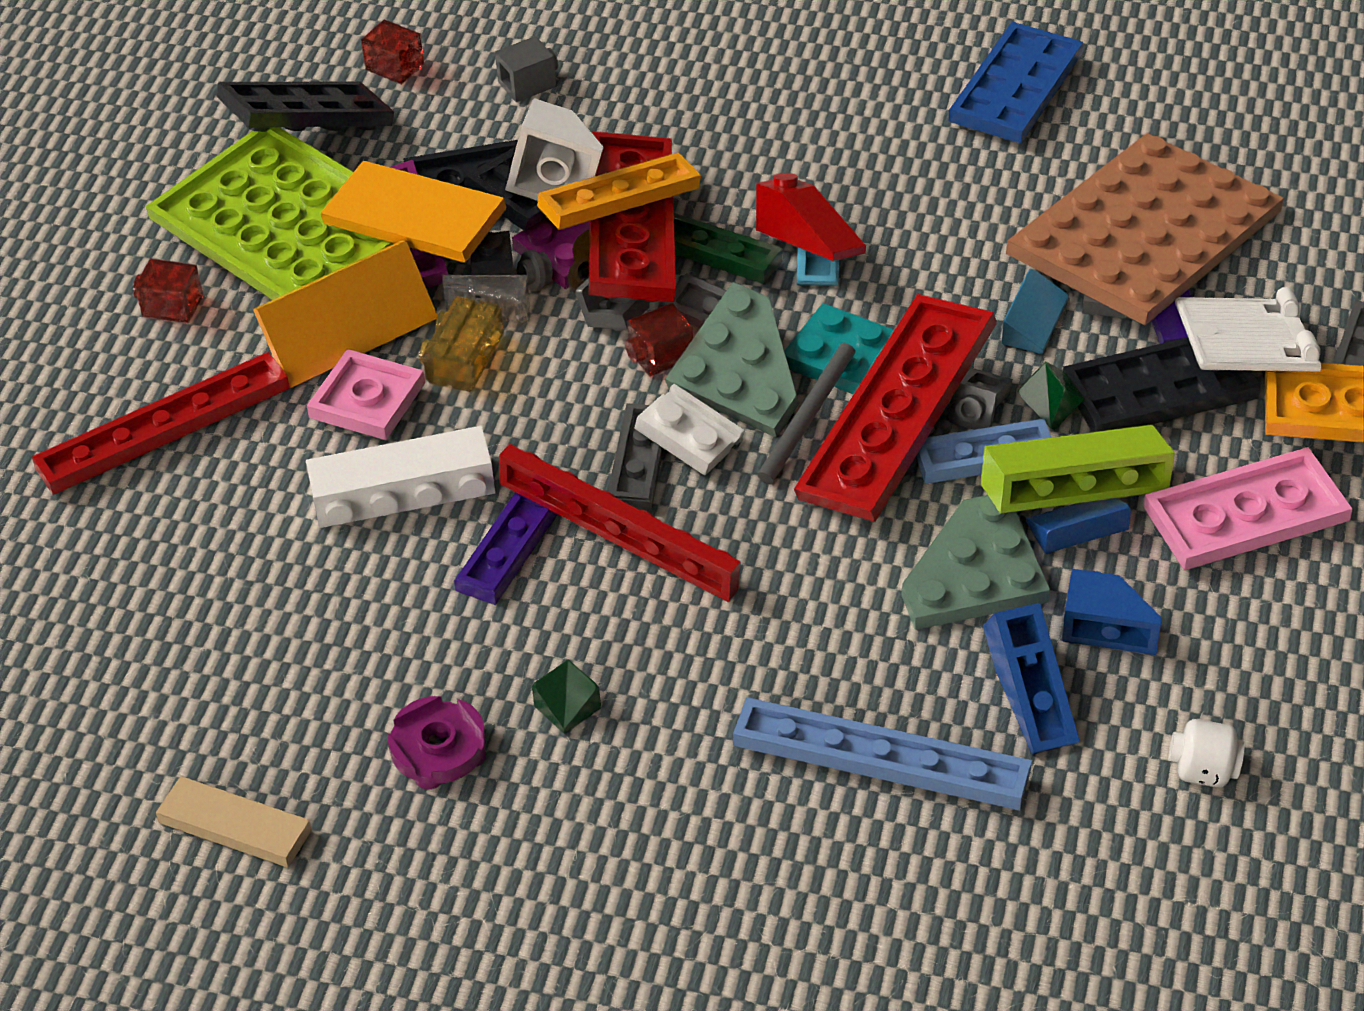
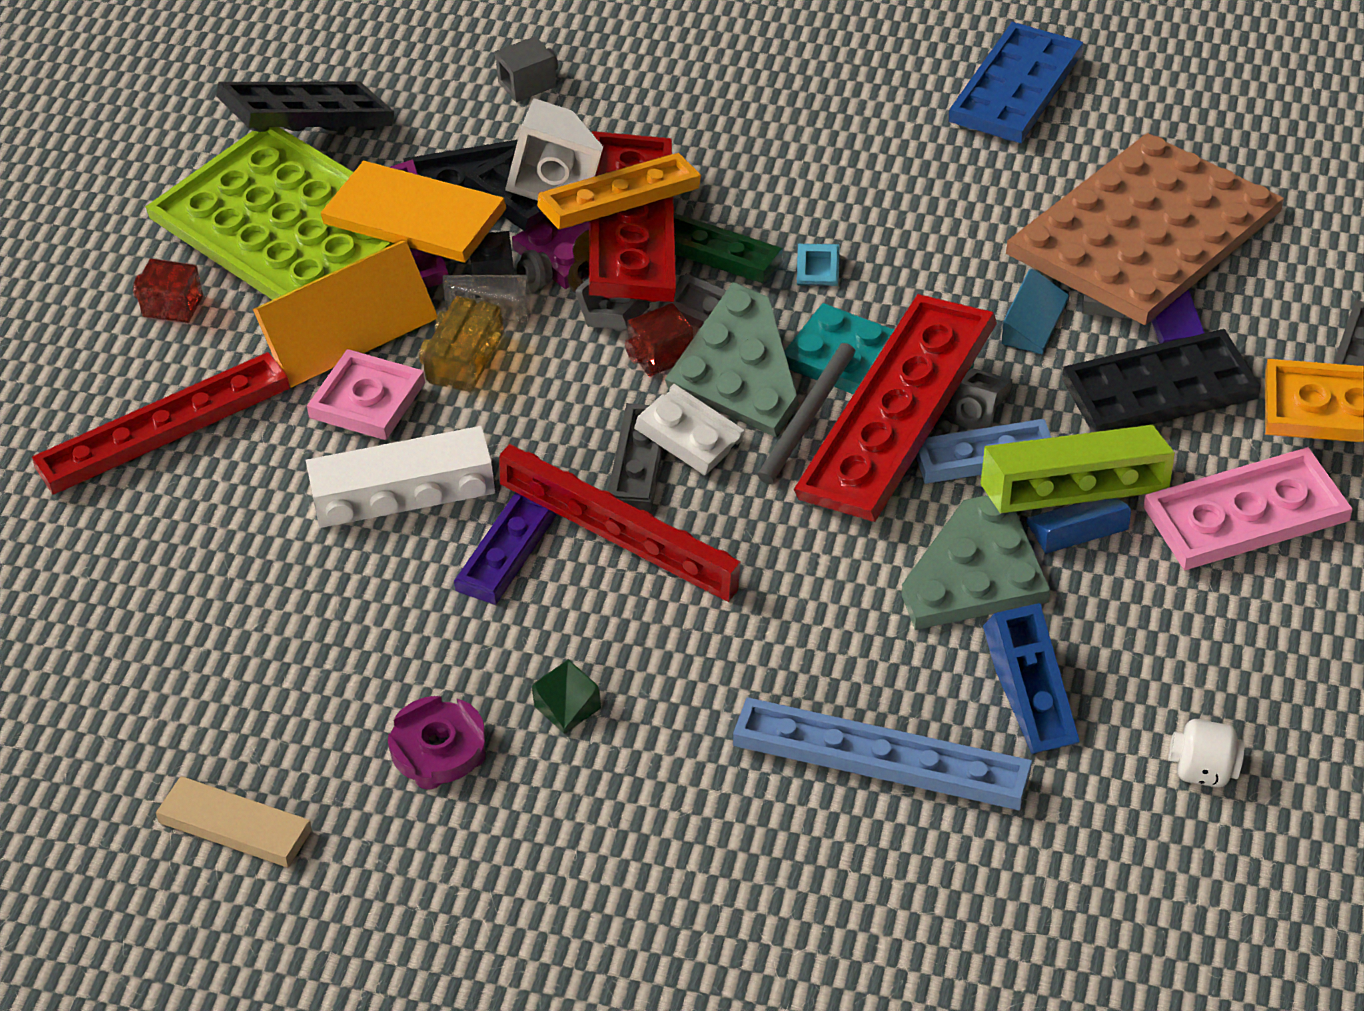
(392, 51): clear red brick -> none
(804, 218): red slope -> none
(1051, 394): dark green slope -> none
(1109, 614): blue slope -> none
(1246, 337): white window -> none

